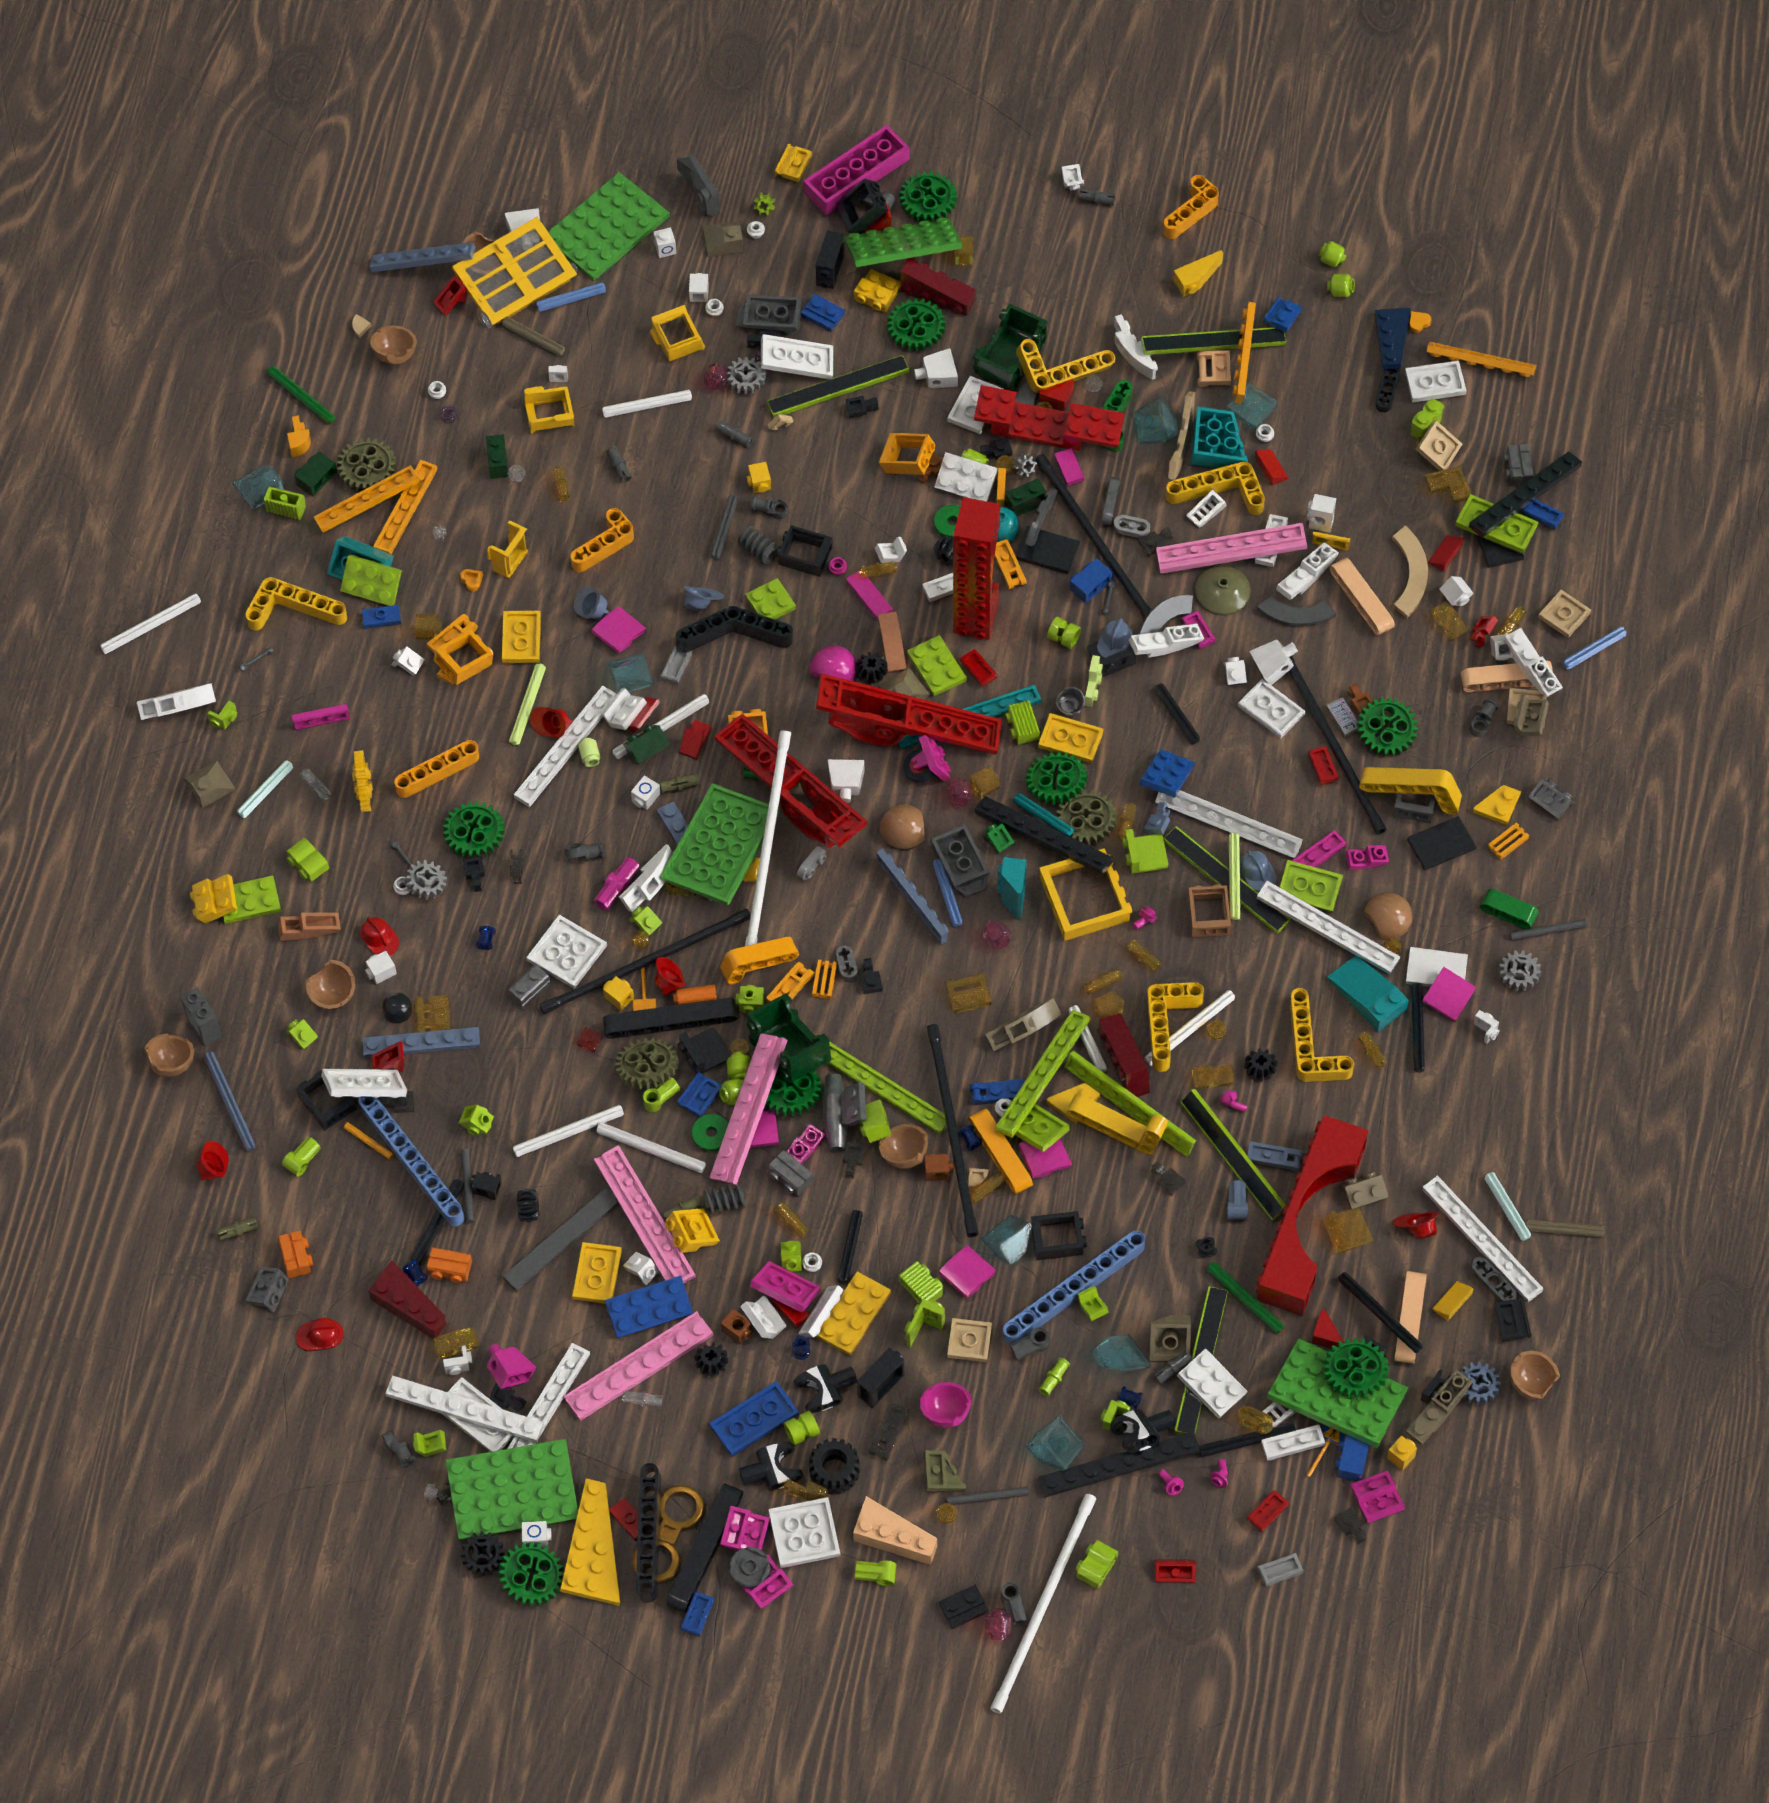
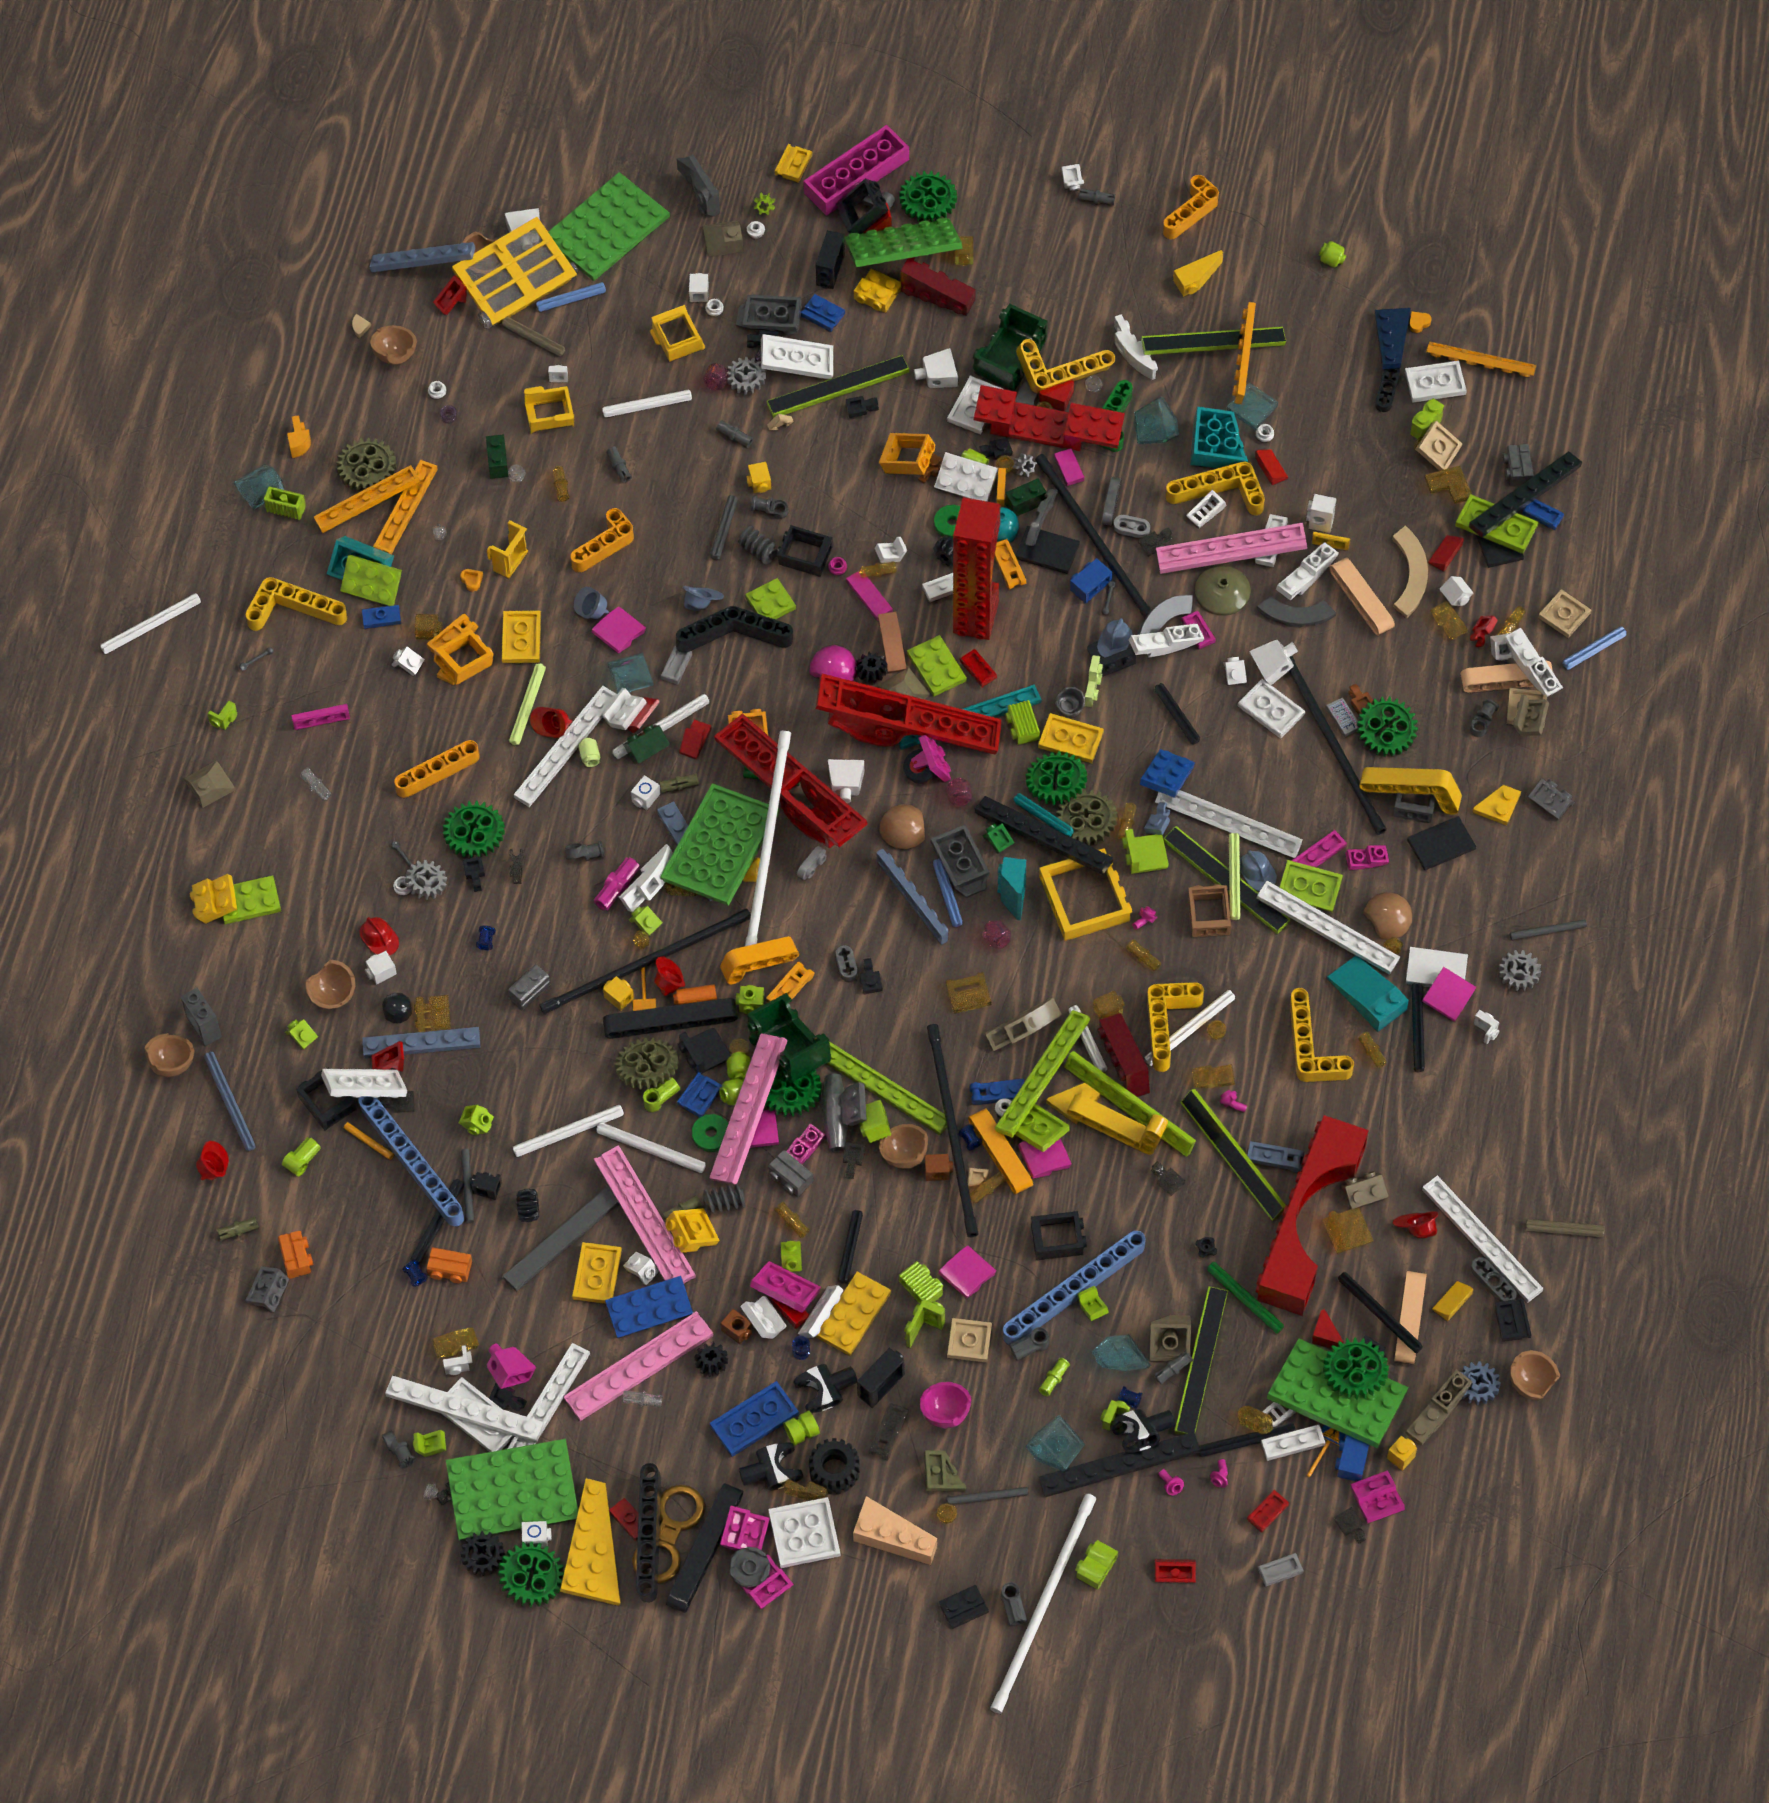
(176, 701): white slope -> none
(265, 789): light aqua axle -> none
(300, 394): green axle -> none
(307, 860): lime brick -> none
(307, 925): nougat slope -> none
(315, 473): dark green brick -> none
(319, 1334): red piece -> none
(363, 787): yellow gear -> none
(404, 1299): dark red wedge -> none
(566, 951): white plate -> none
(589, 1039): clear red plate -> none
(664, 242): white brick -> none
(697, 1614): blue plate -> none
(812, 1257): white plate -> none
(826, 965): light orange tile -> none
(881, 1573): lime piece -> none
(929, 331): green gear -> none
(985, 782): clear yellow brick -> none
(998, 1624): clear pink head -> none
(1009, 1239): clear light blue slope -> none
(1070, 635): lime wheel -> none
(1102, 981): clear yellow pin -> none
(1178, 457): tan tile -> none
(1212, 1383): white plate -> none
(1220, 368): light nougat plate -> none
(1237, 1206): sand blue piece -> none
(1264, 1058): black gear -> none
(1282, 314): blue plate -> none
(1323, 765): red plate -> none
(1341, 285): lime head -> none
(1433, 1387): black plate -> none
(1507, 1206): light aqua axle -> none
(1509, 909): green beam -> none
(1519, 831): light orange tile -> none

